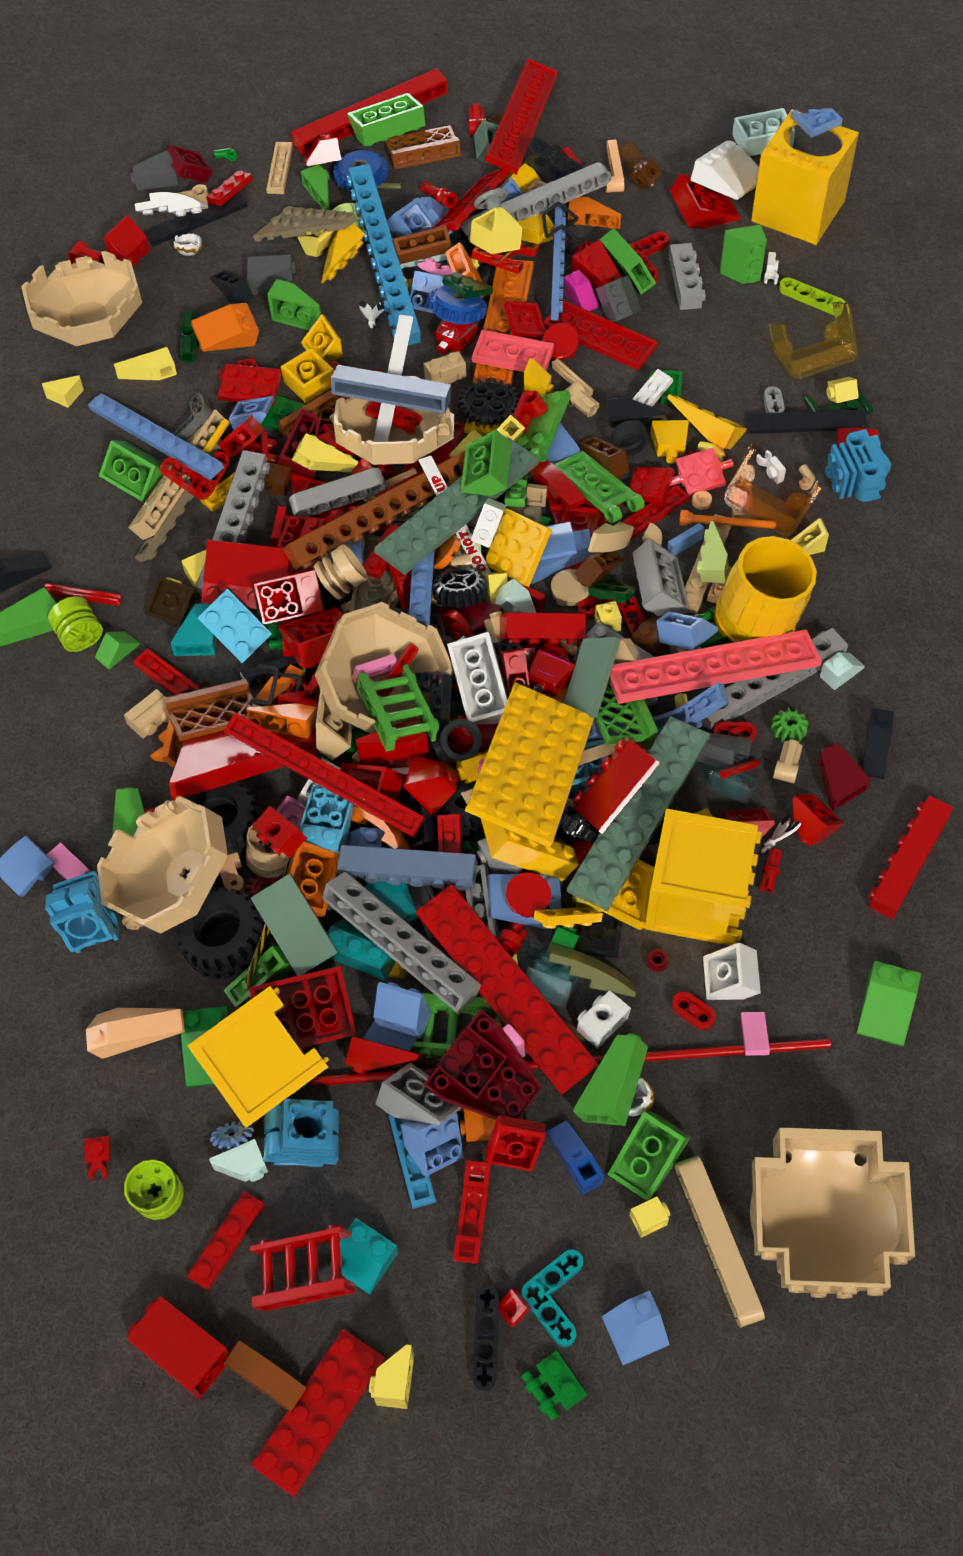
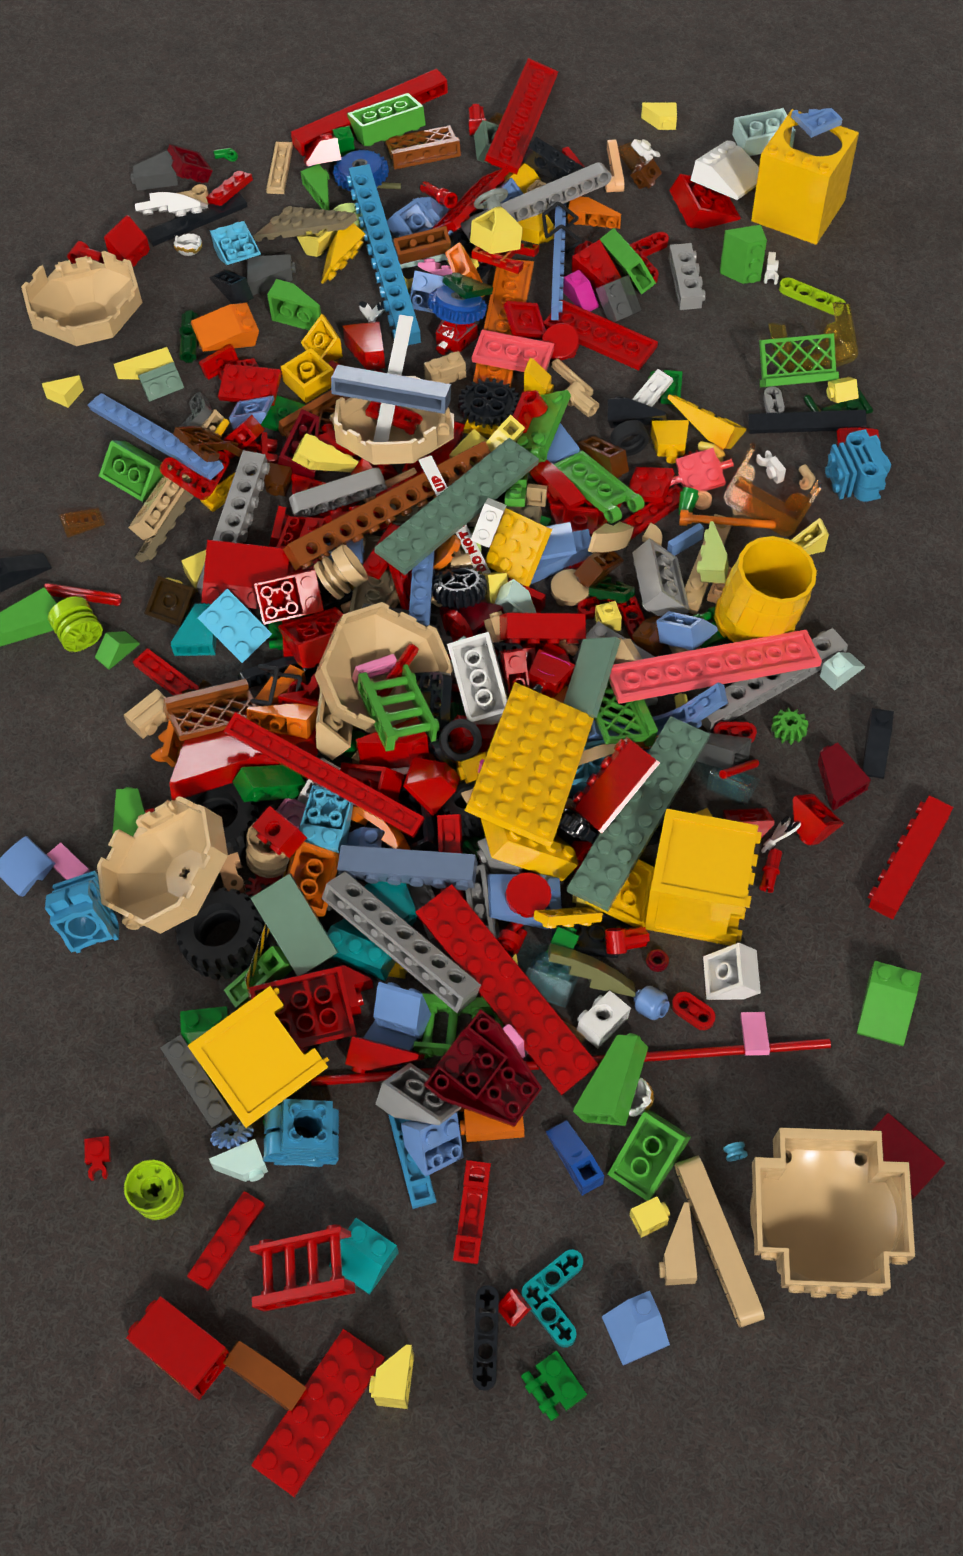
(77, 528): none -> clear orange slope
(131, 1028): light nougat wedge -> none
(161, 381): none -> sand green plate
(196, 1081): none -> dark grey plate
(206, 443): none -> reddish brown wing
(218, 360): none -> red tile
(234, 243): none -> medium azure slope
(268, 783): none -> green brick
(345, 140): none -> green brick
(355, 983): none -> red slope
(366, 344): none -> red slope
(486, 465): bright green slope -> none
(515, 1143): red brick -> none
(621, 939): none -> red piece
(643, 149): none -> white plate
(651, 1002): none -> medium blue head
(660, 115): none -> light yellow slope
(679, 1258): none -> tan slope
(688, 499): none -> green cone
(735, 1151): none -> medium azure bush
(787, 766): tan piece -> none
(798, 377): none -> bright green fence
(903, 1146): none -> dark red tile

